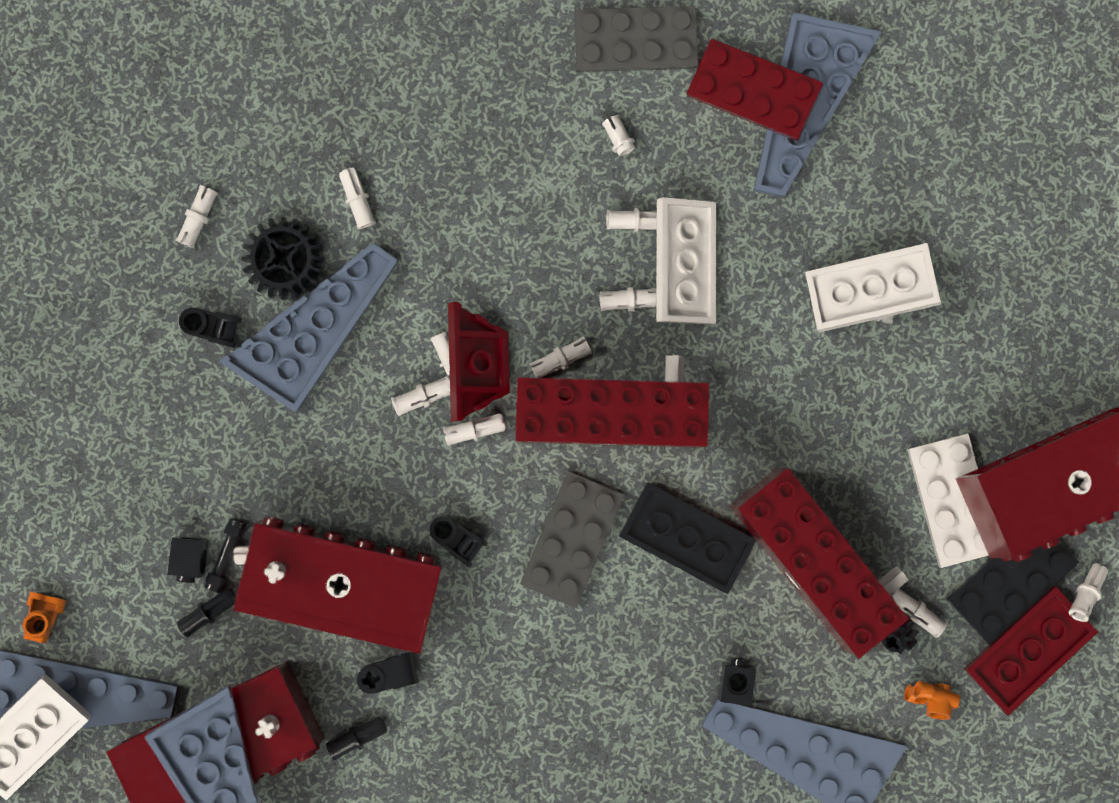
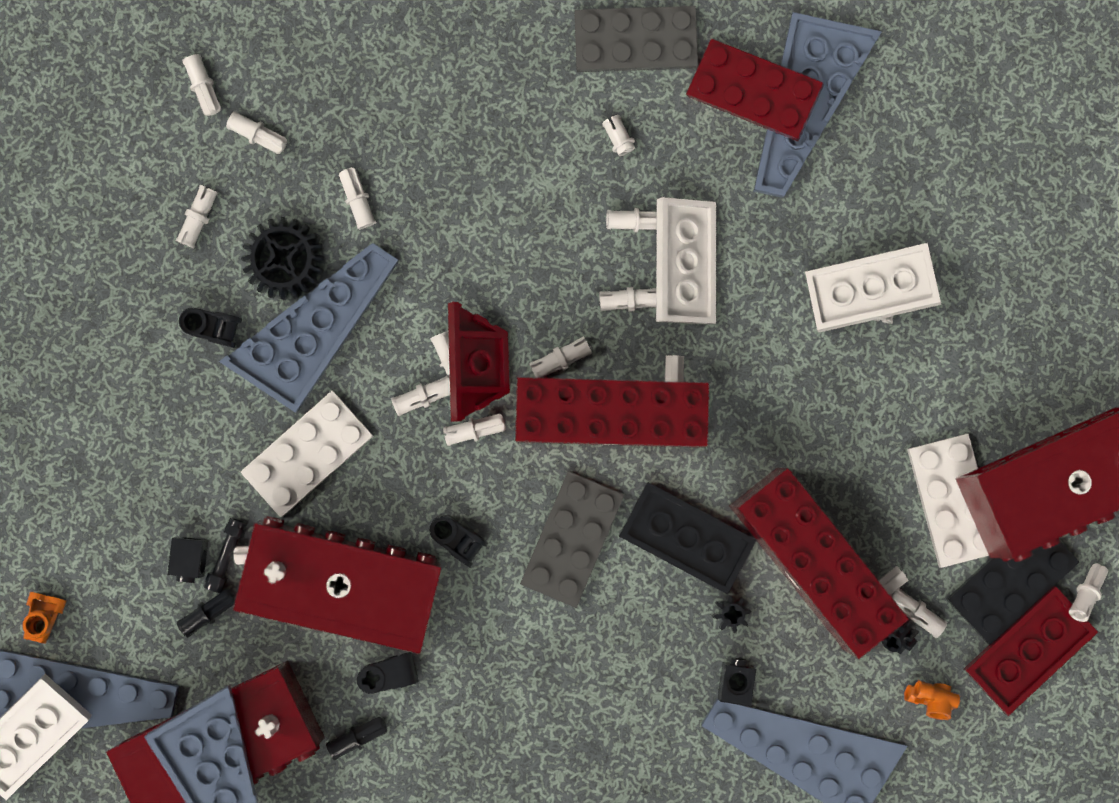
(202, 84): none -> white axle
(256, 132): none -> white axle
(306, 454): none -> white plate
(724, 608): none -> black gear

